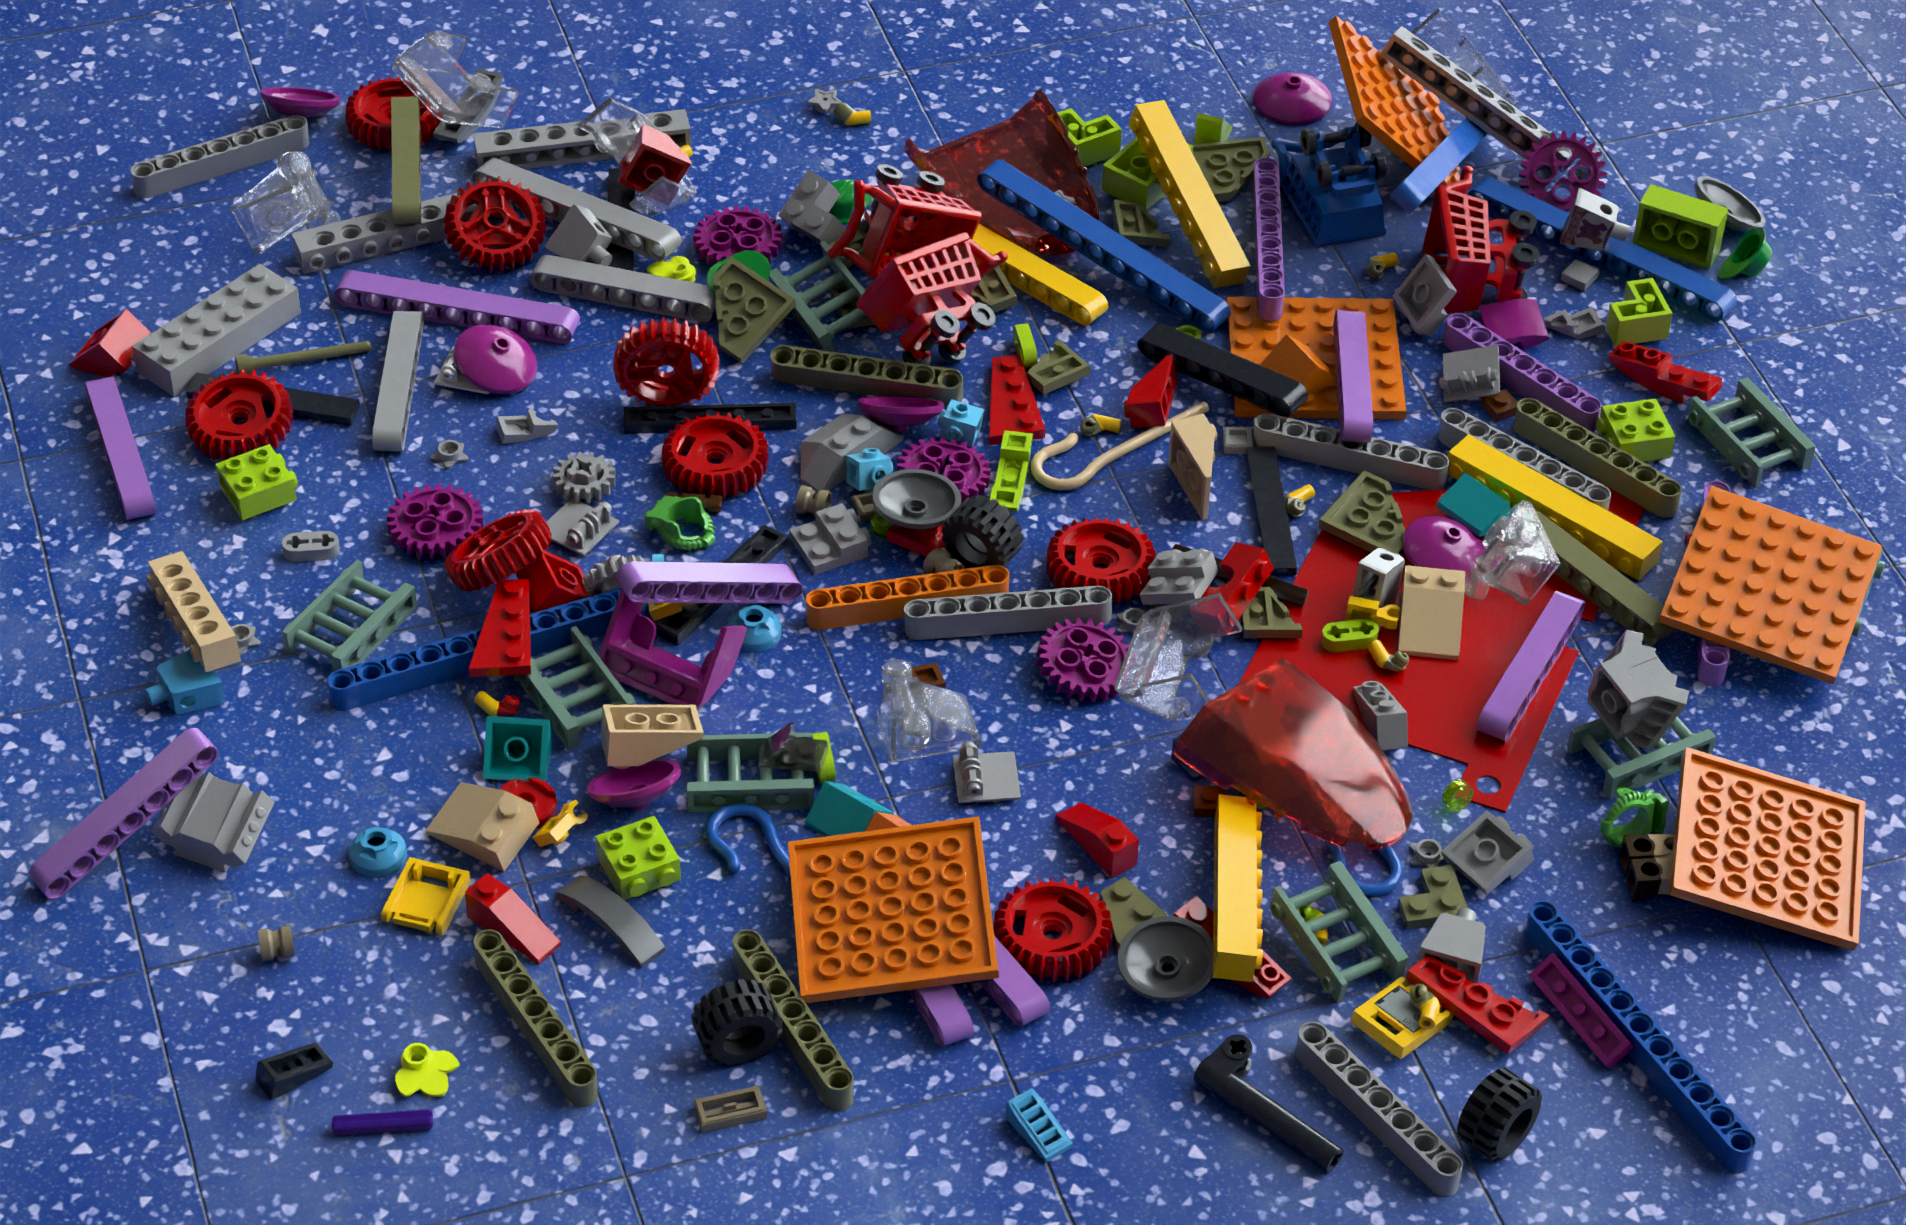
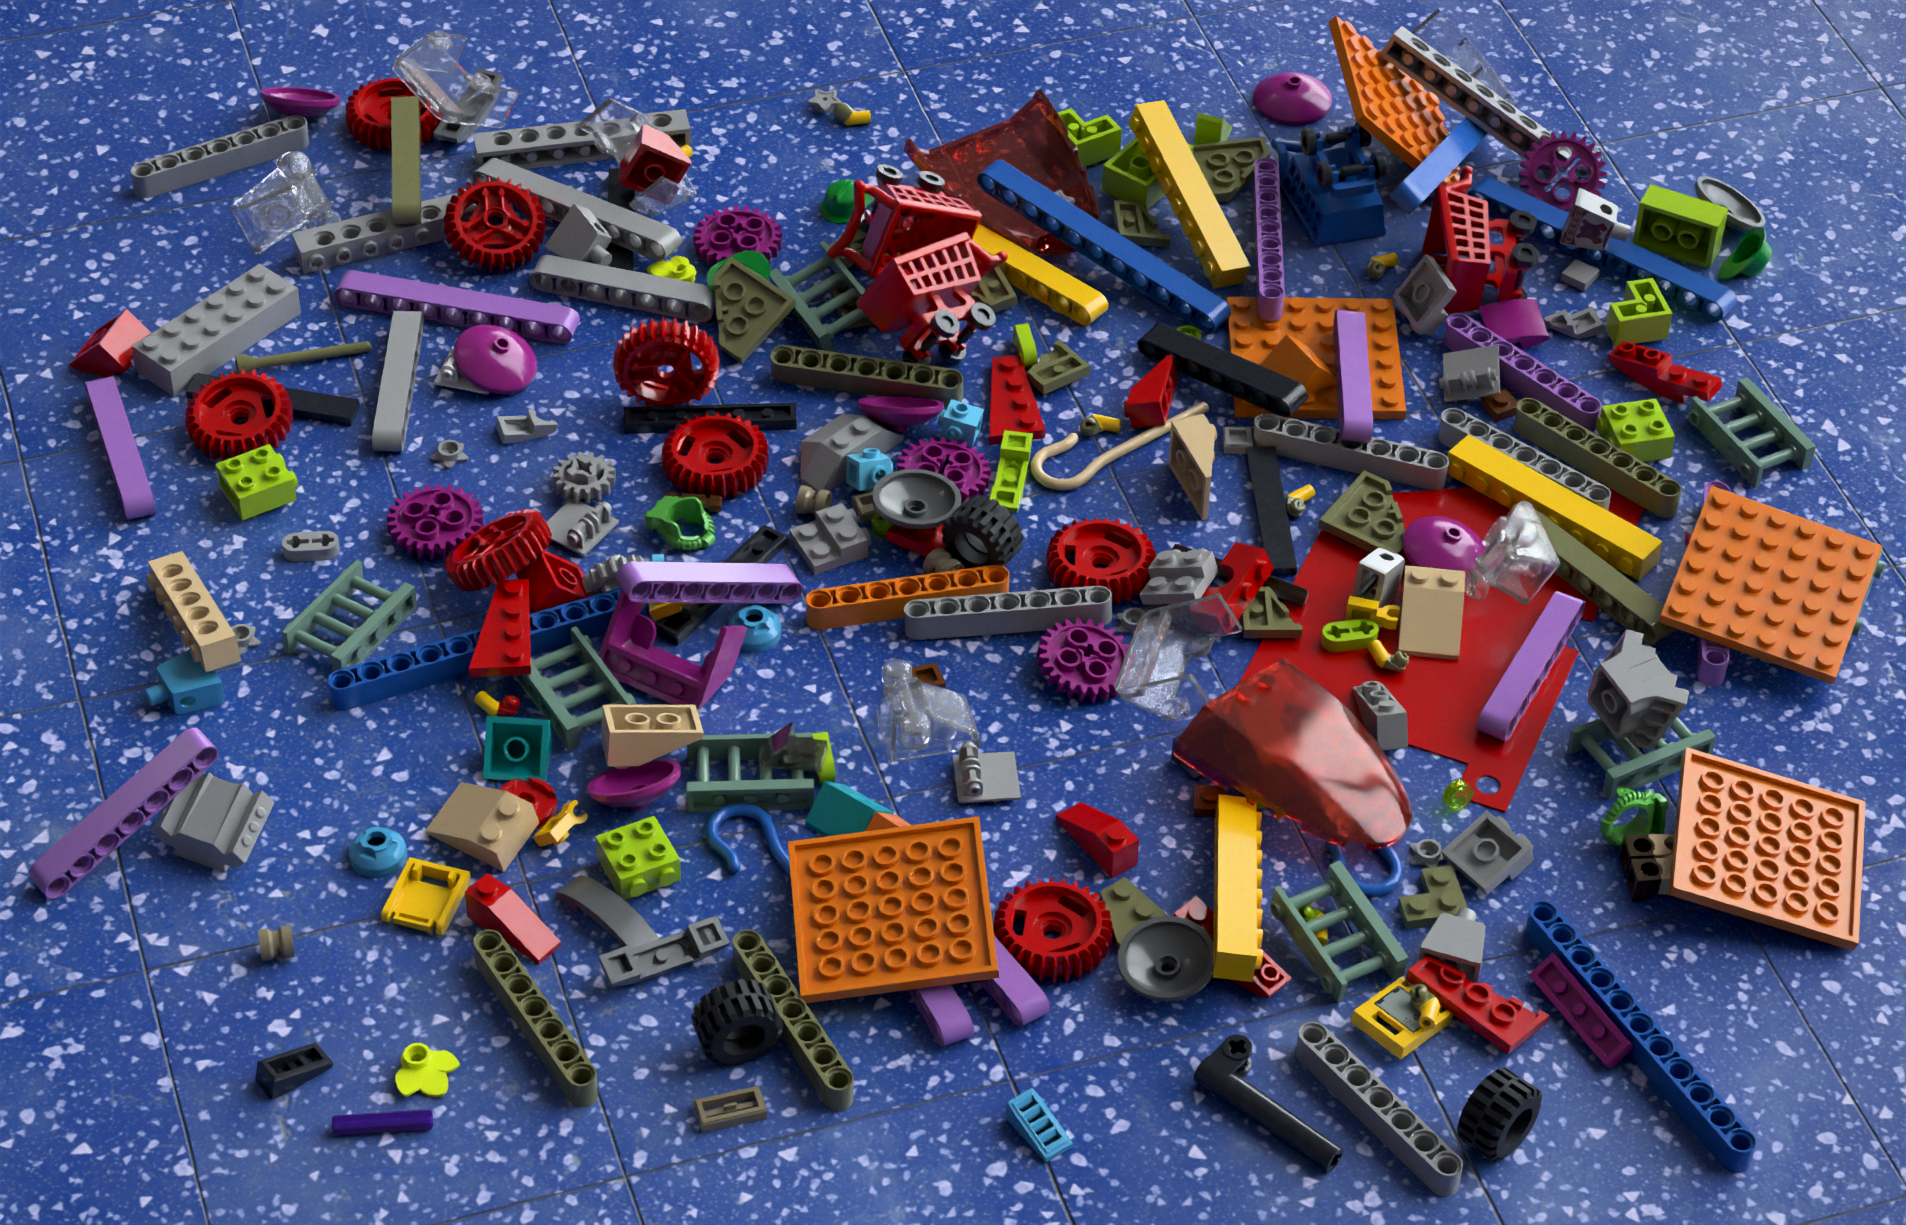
(664, 955): none -> dark grey slope
(809, 208): light grey brick -> none
(1473, 505): teal slope -> none

